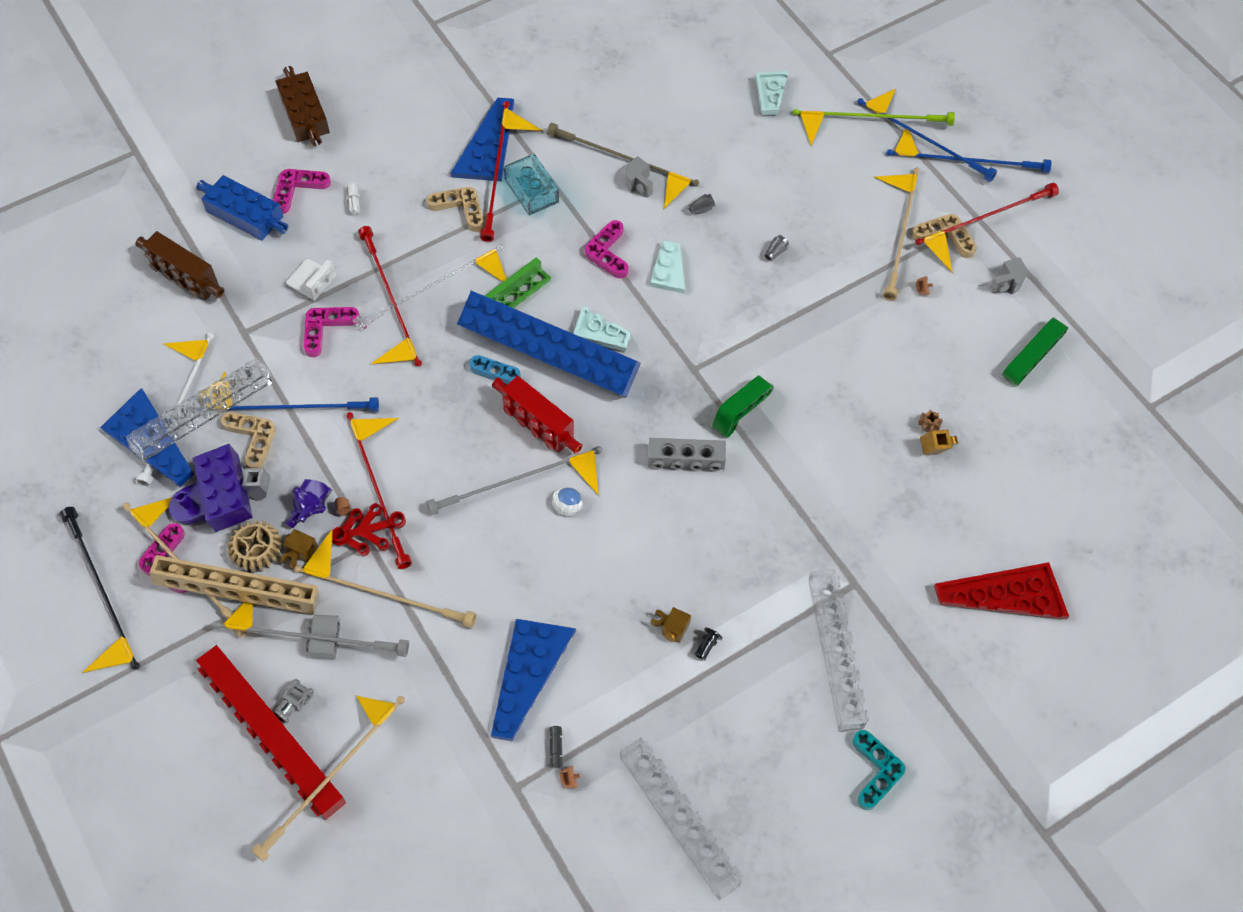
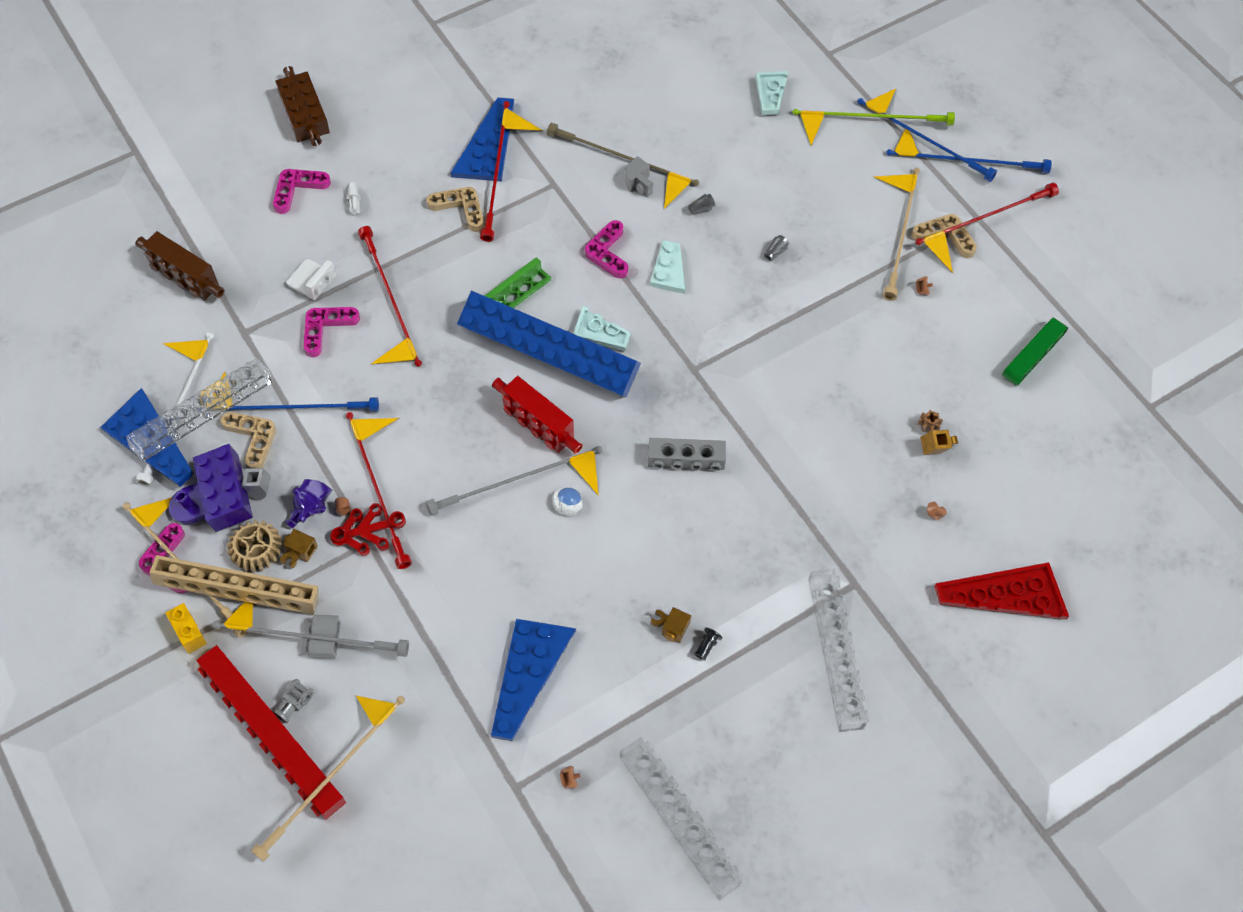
(120, 651): piece -> none
(186, 628): none -> yellow brick
(242, 207): blue brick -> none
(320, 565): piece -> none
(488, 261): piece -> none
(489, 364): dark azure beam -> none
(531, 184): clear light blue brick -> none
(556, 747): dark grey axle -> none
(740, 405): green beam -> none
(883, 765): teal beam -> none
(935, 511): none -> nougat piece
(1012, 276): light grey brick -> none

